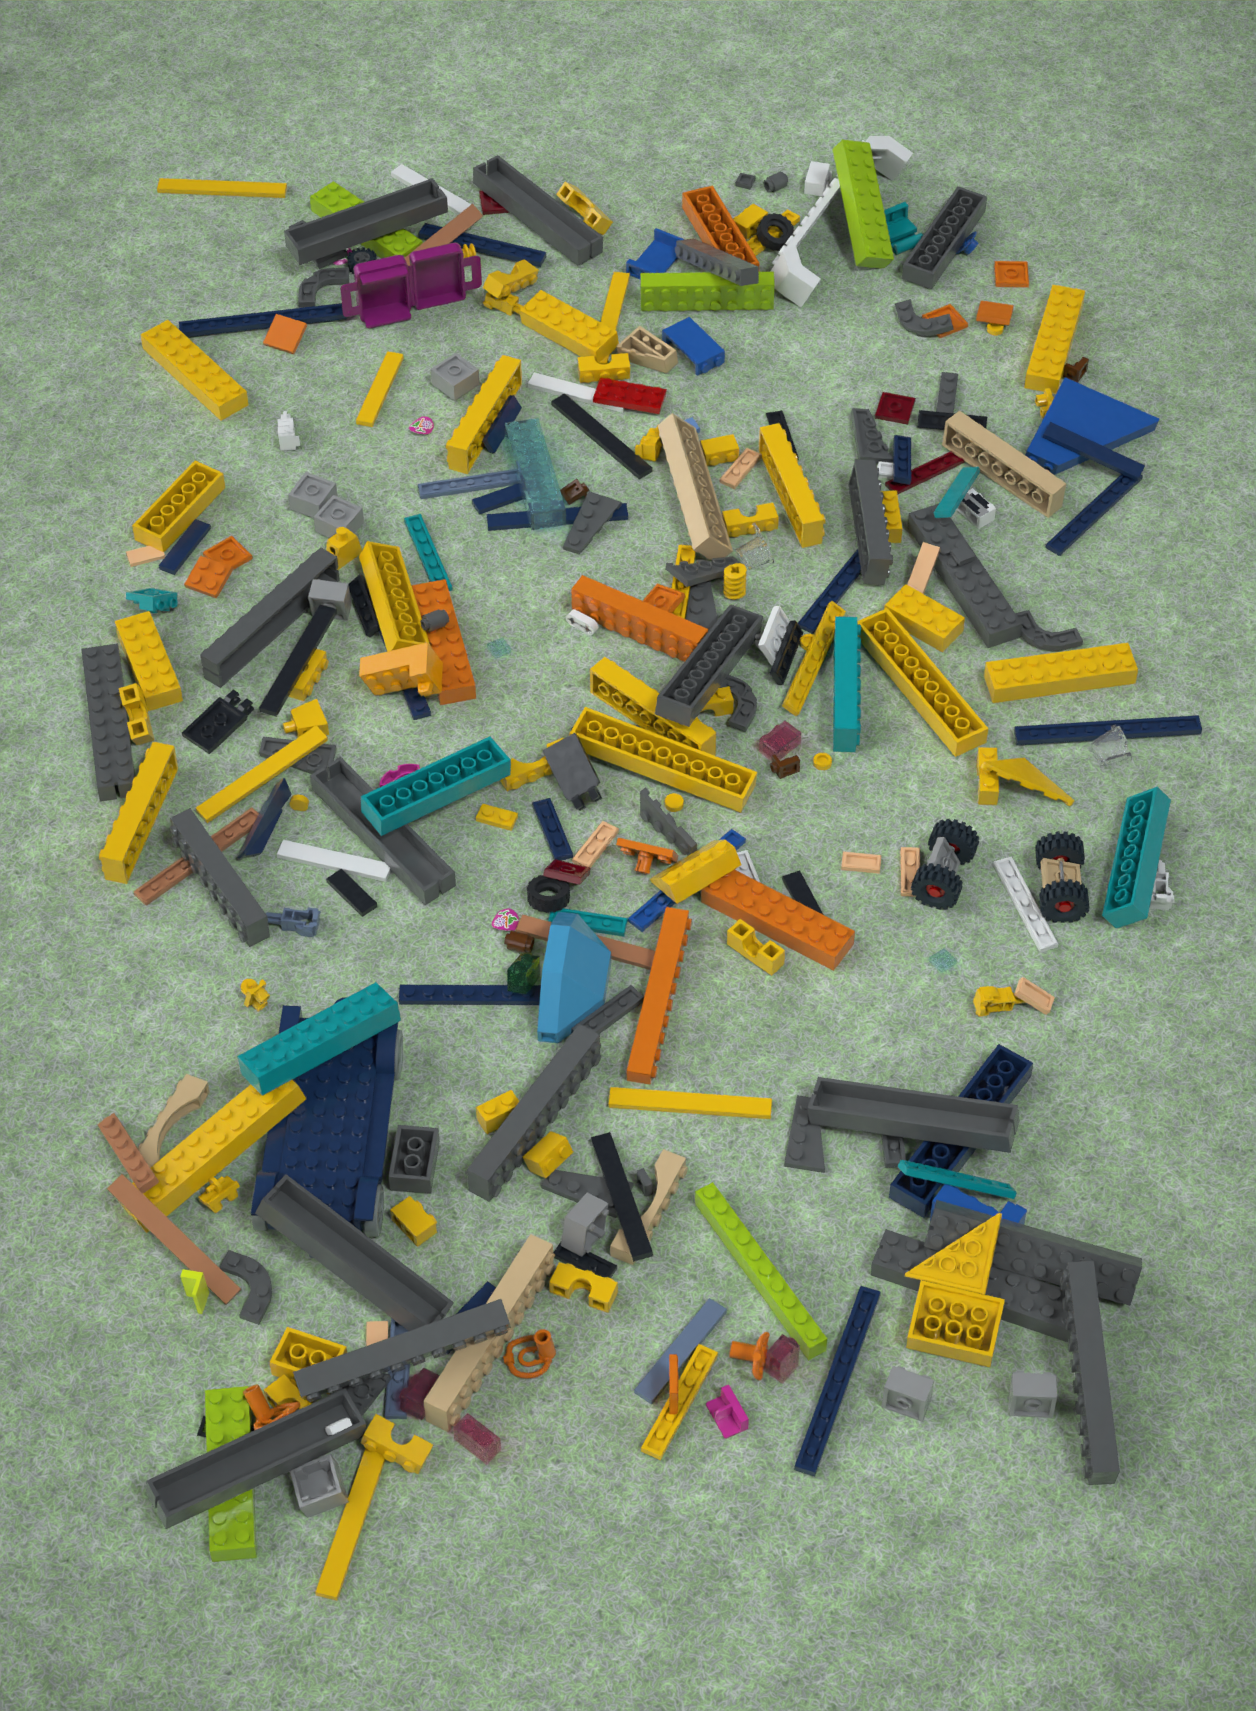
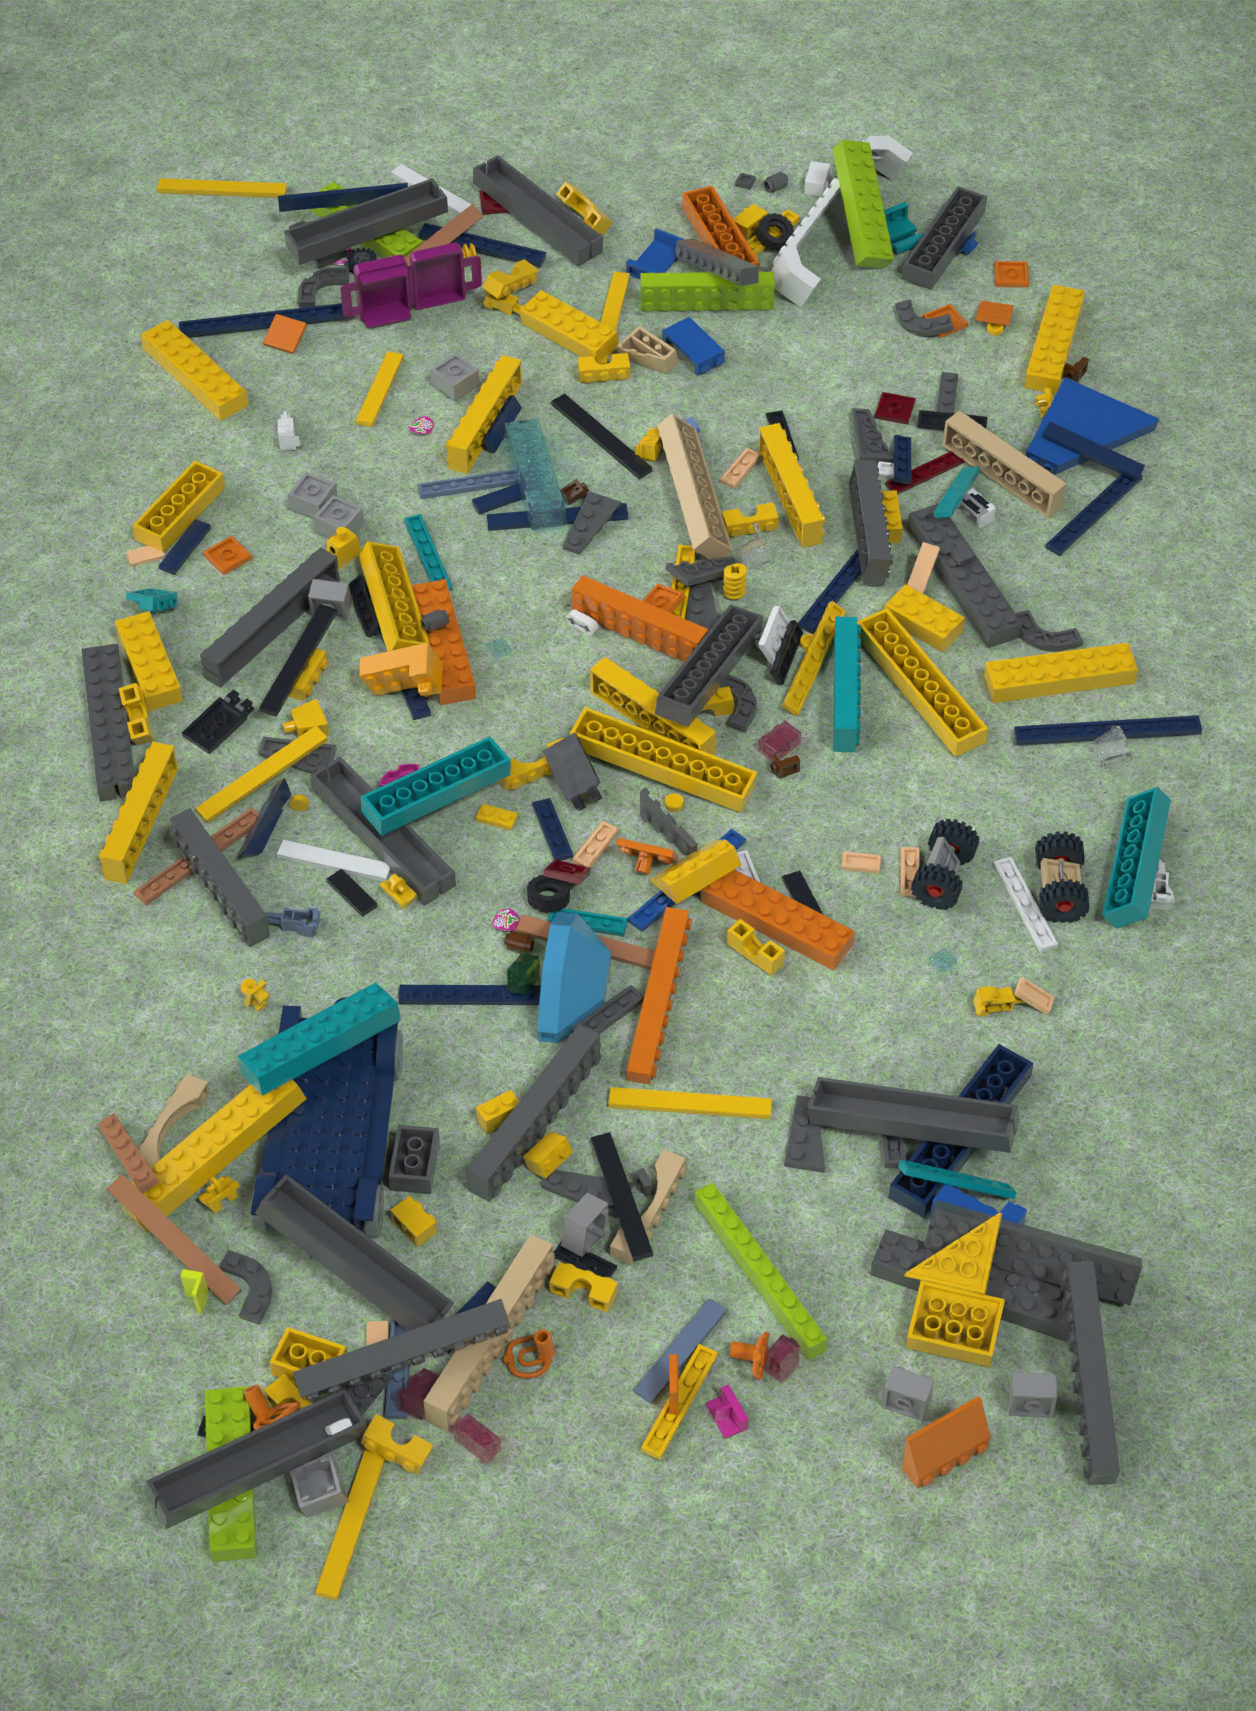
(208, 577): orange plate -> none
(335, 197): none -> dark blue tile
(399, 891): none -> yellow hips
(573, 390): white tile -> none
(629, 395): red plate -> none
(720, 450): yellow brick -> none
(822, 761): yellow tile -> none
(837, 1381): dark blue plate -> none
(946, 1443): none -> orange slope
(988, 780): yellow arch -> none
(1030, 777): yellow tile -> none

